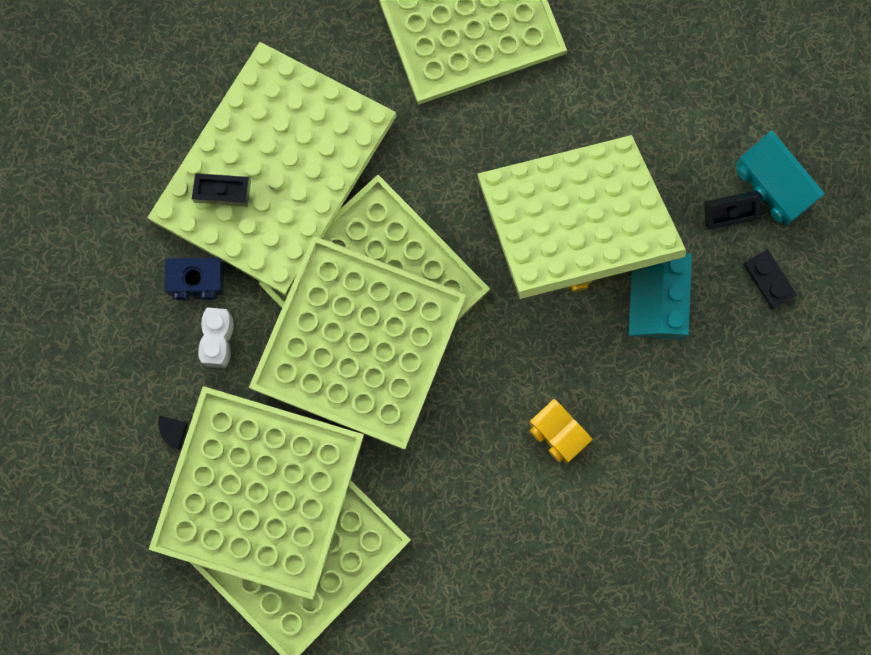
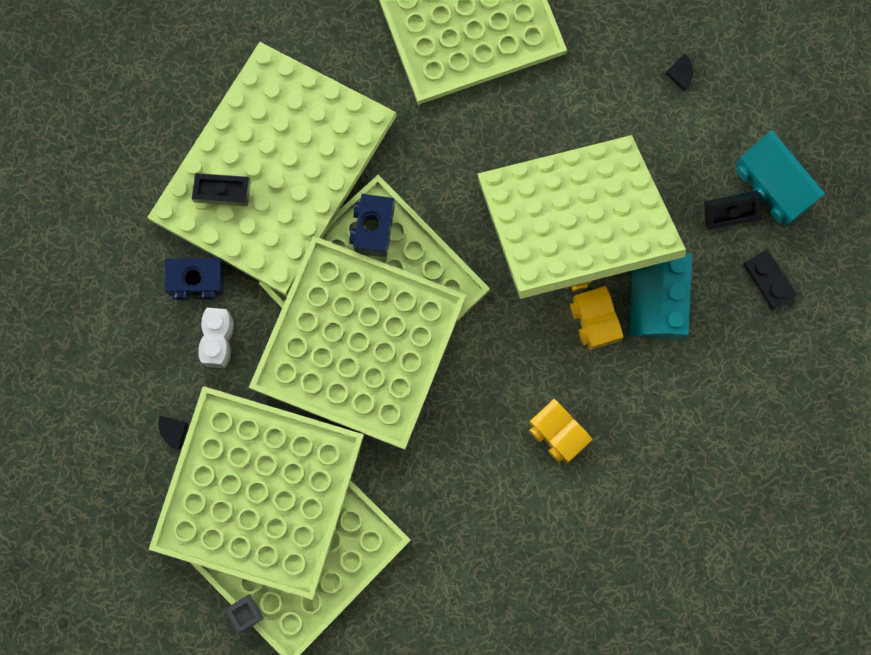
(244, 614): none -> dark grey tile
(377, 209): none -> dark blue brick
(597, 318): none -> yellow brick
(681, 72): none -> black tile

